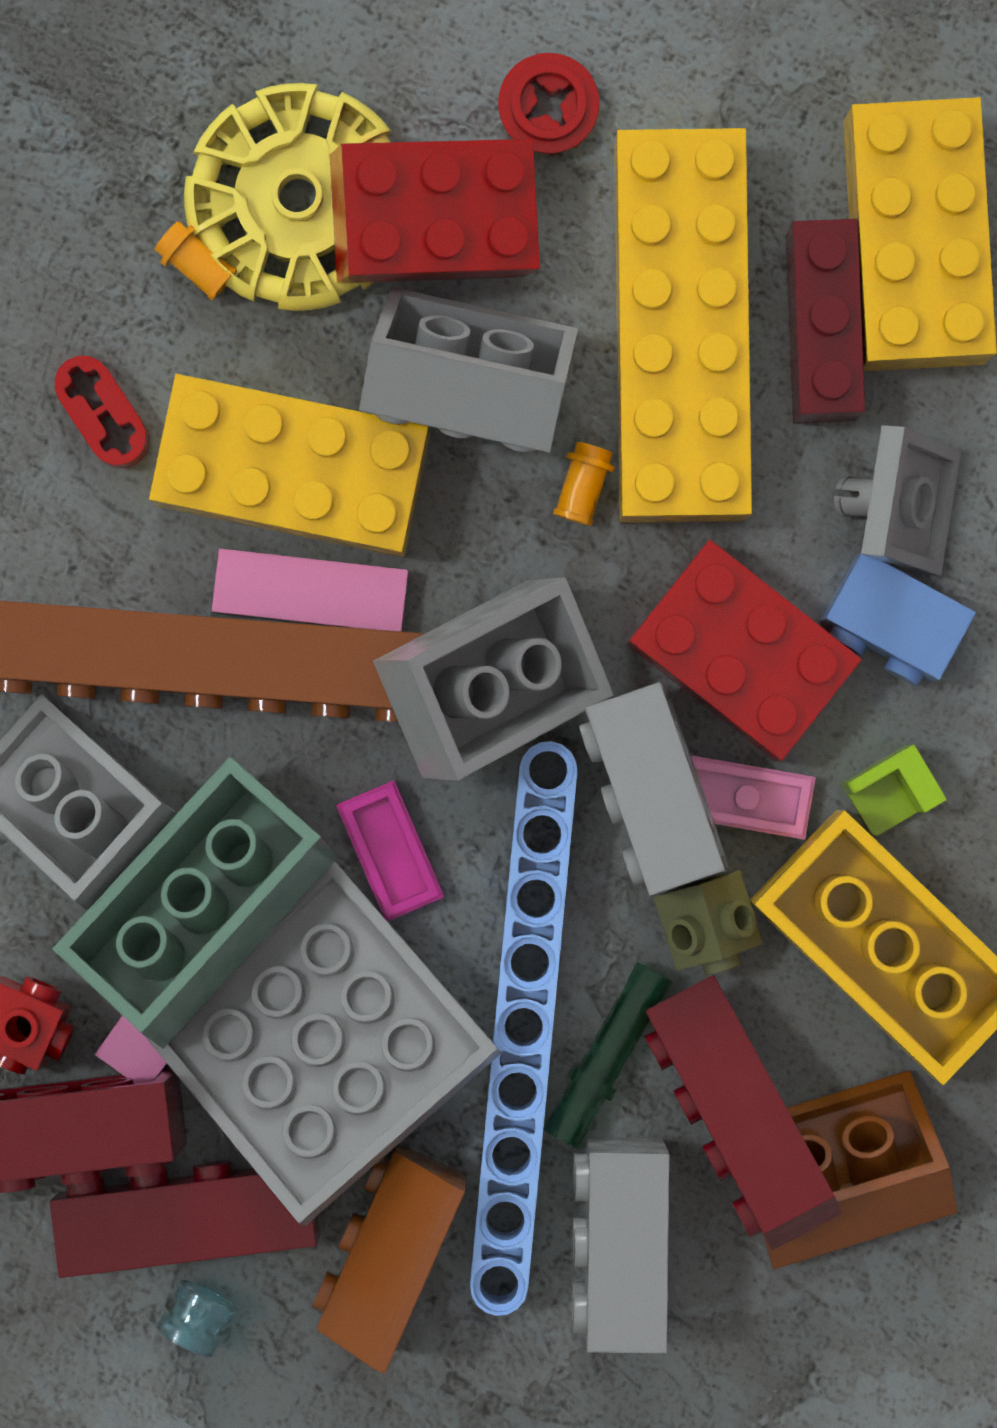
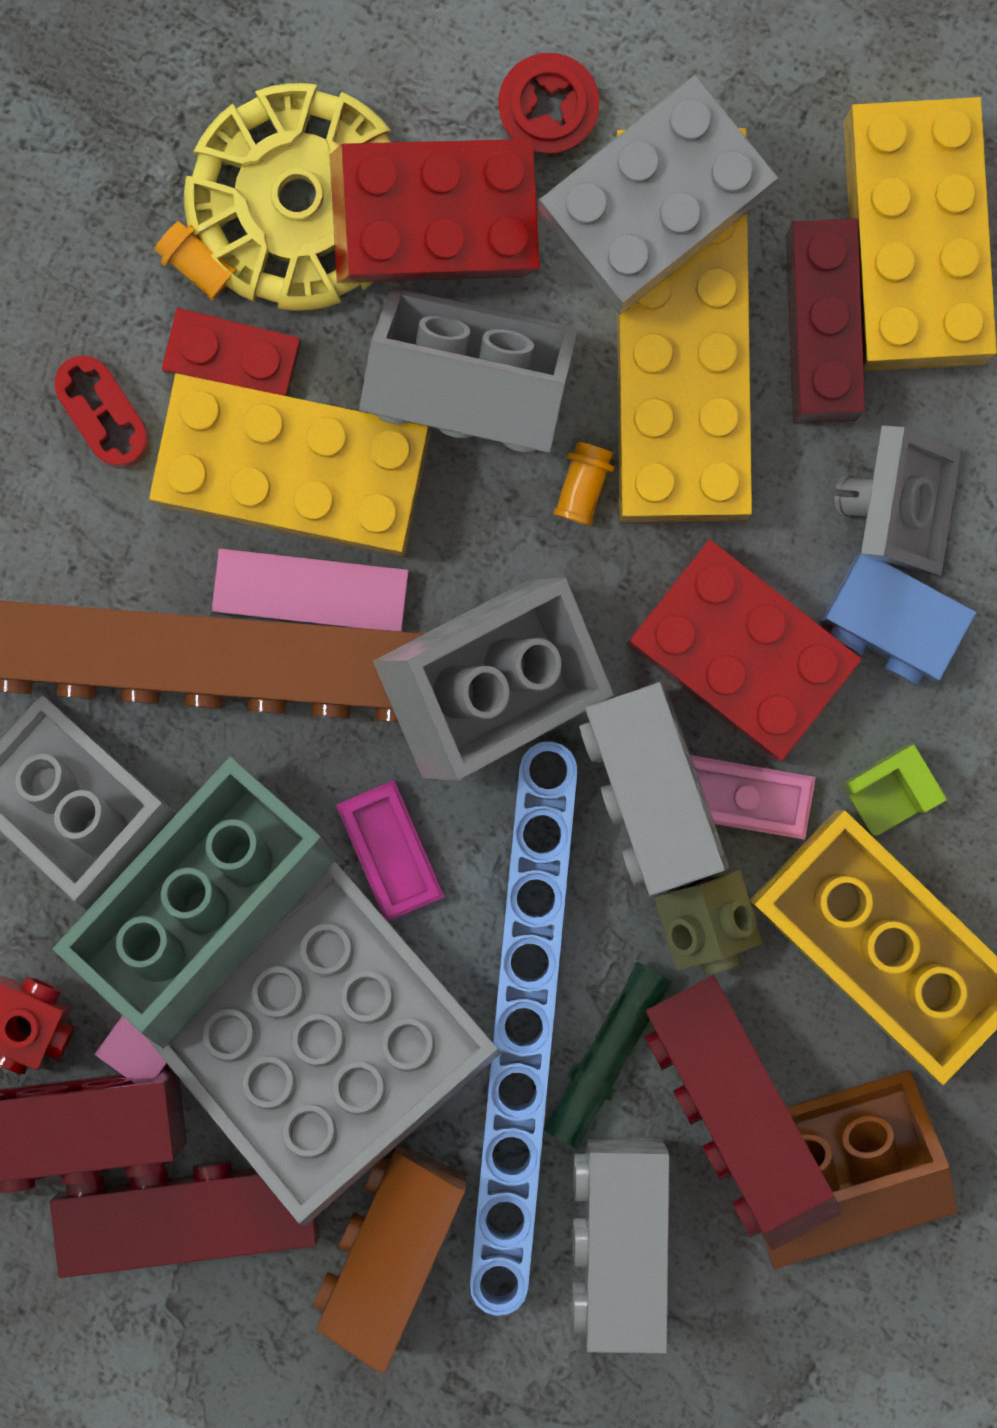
(196, 1318): clear light blue wheel -> none
(230, 353): none -> red plate
(657, 195): none -> light grey brick

